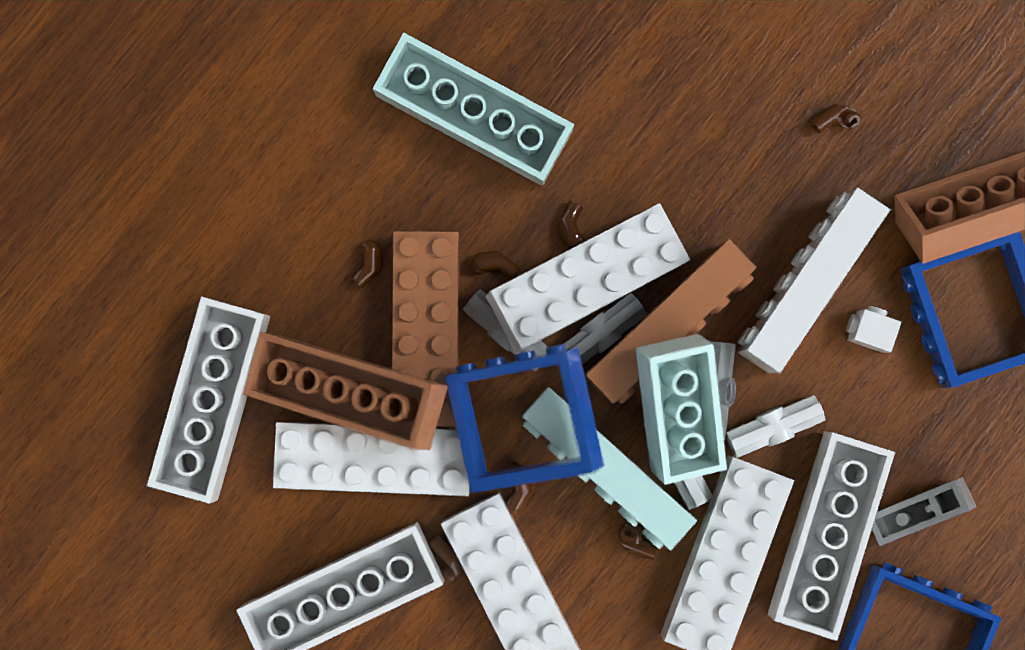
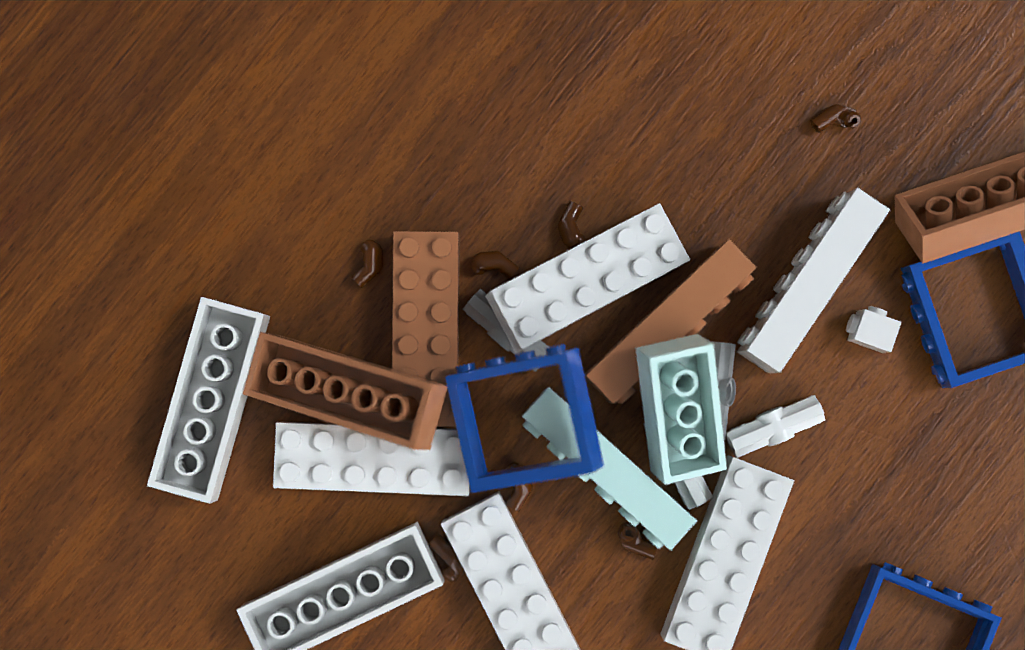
(473, 109): light aqua brick -> none
(607, 328): light grey piece -> none
(830, 535): white brick -> none
(922, 511): light grey slope -> none

